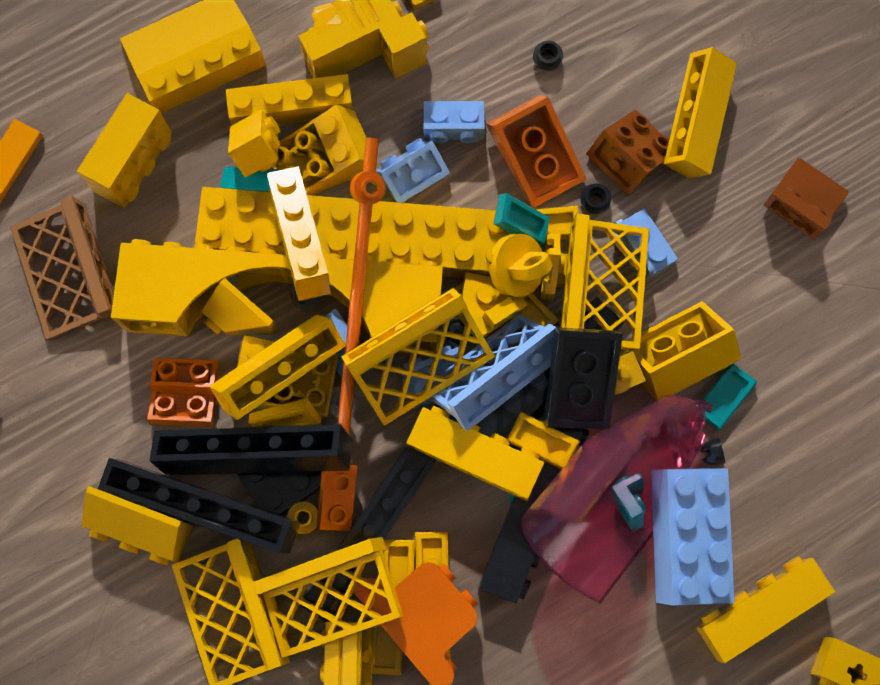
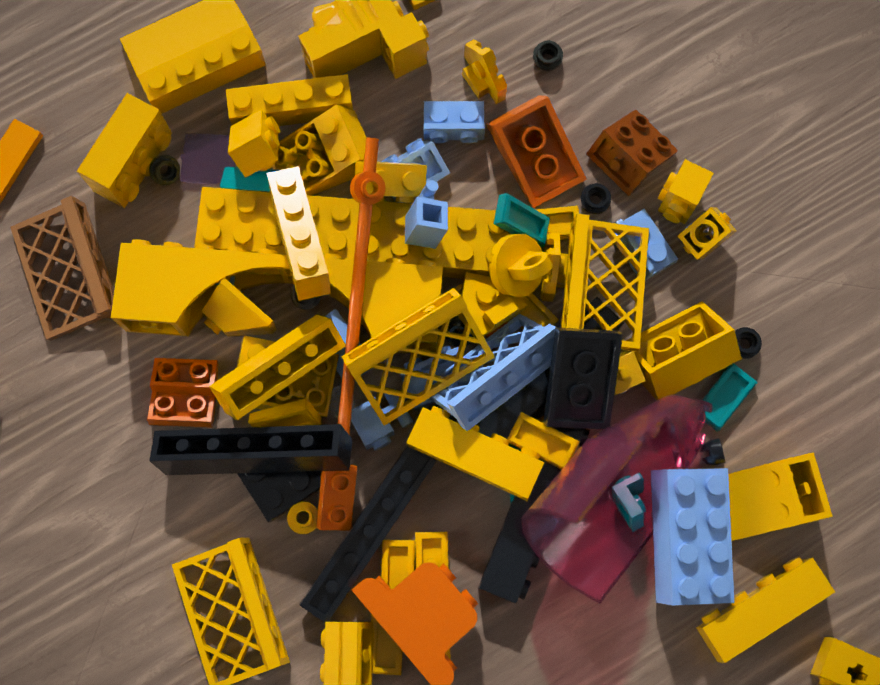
(134, 526): yellow slope -> none
(172, 173): none -> pearl dark grey plate
(199, 505): black brick -> none
(205, 158): none -> clear purple piece
(319, 569): yellow fence -> none
(370, 427): none -> light blue brick
(401, 179): none -> yellow brick
(426, 218): none -> light blue brick
(482, 72): none -> yellow plate
(683, 192): none -> yellow brick
(695, 237): none -> yellow head
(700, 113): yellow brick -> none
(754, 341): none -> black plate
(776, 496): none -> yellow slope
(806, 199): dark orange bracket -> none

